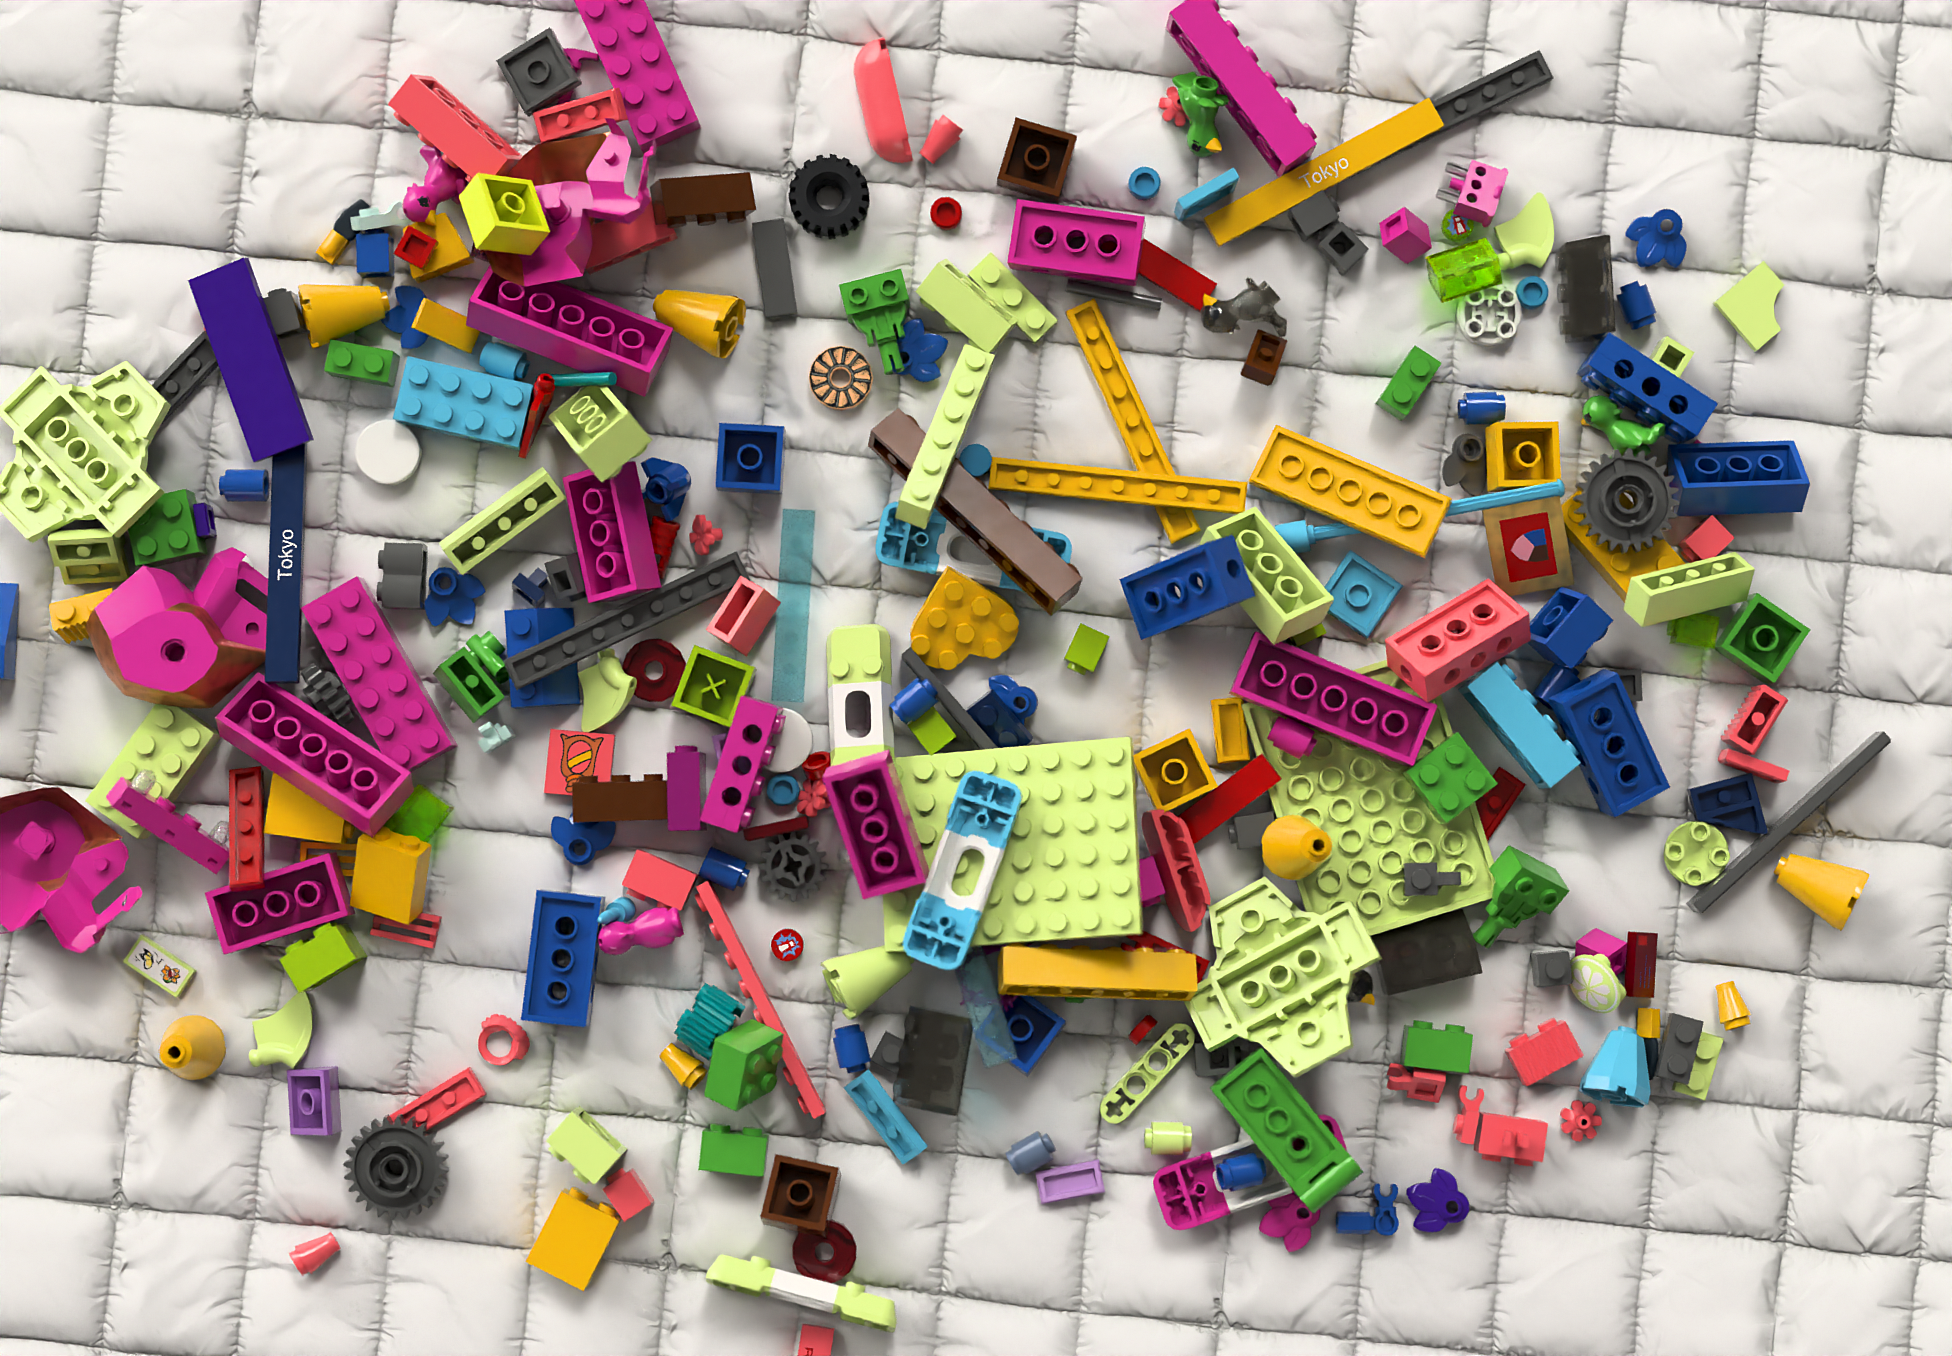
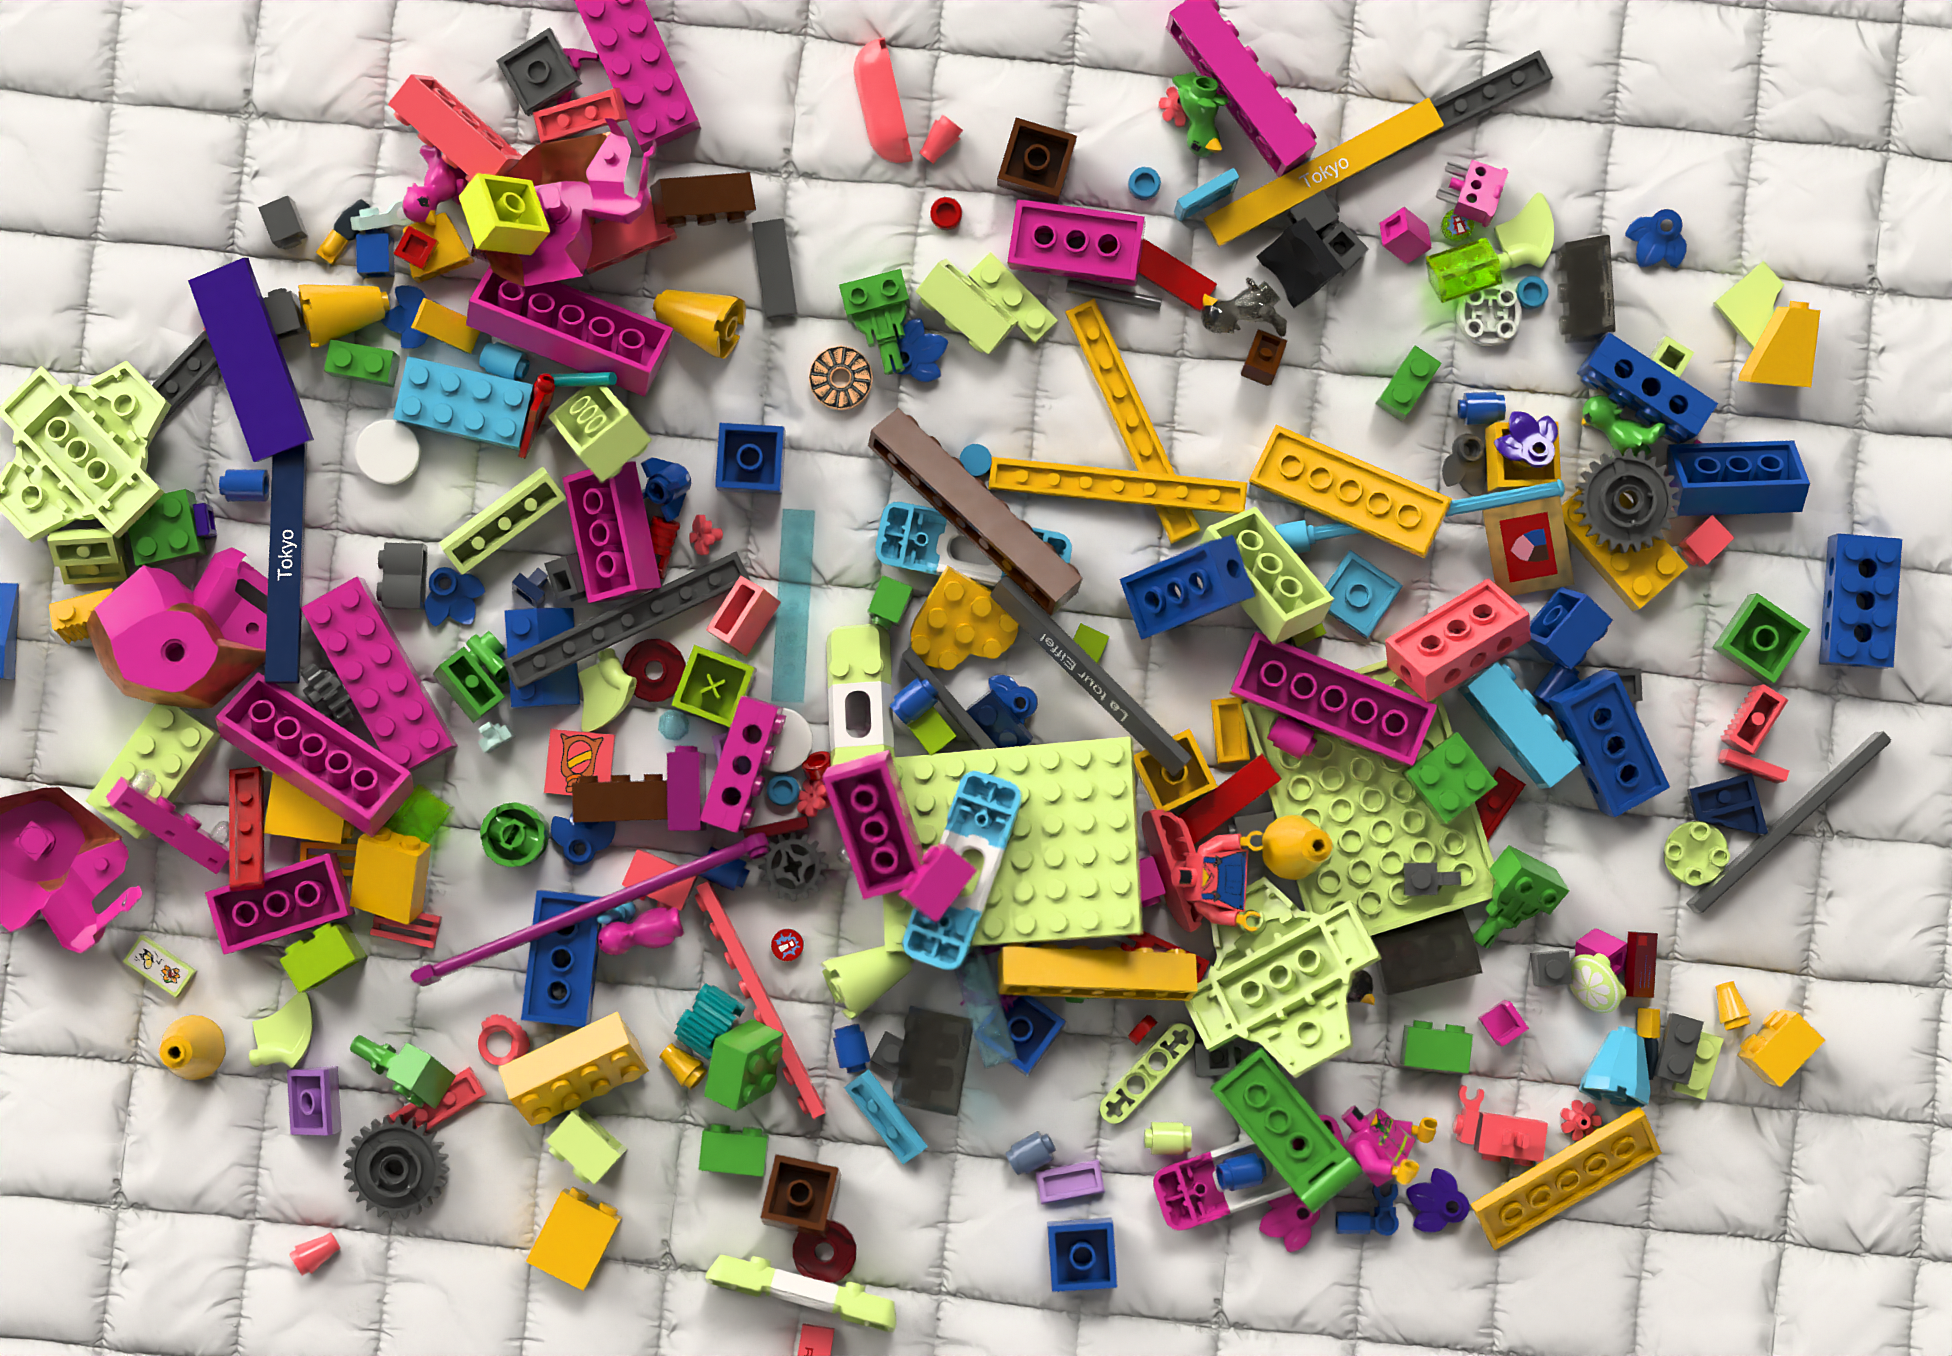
(283, 223): none -> dark grey brick
(413, 1070): none -> bright green brick
(514, 834): none -> bright green brick
(573, 1069): none -> yellow brick
(627, 1193): coral brick -> none
(674, 725): none -> clear light blue tile
(754, 846): none -> magenta hinge
(824, 173): black tyre -> none
(890, 602): none -> bright green brick
(937, 881): none -> dark pink brick
(944, 436): yellowish green brick -> none
(1082, 1254): none -> blue brick
(1090, 676): none -> dark grey tile
(1218, 878): none -> torso
(1300, 262): none -> black brick
(1384, 1144): none -> torso
(1420, 1084): coral plate -> none
(1503, 1023): none -> dark pink panel
(1528, 434): none -> dark purple plate
(1543, 1051): coral brick -> none
(1566, 1178): none -> yellow plate
(1636, 305): blue brick -> none
(1688, 589): yellowish green brick -> none
(1694, 631): clear neon green brick -> none
(1780, 1046): none -> yellow brick
(1785, 348): none -> yellow slope
(1822, 886): yellow cone -> none
(1880, 594): none -> blue brick

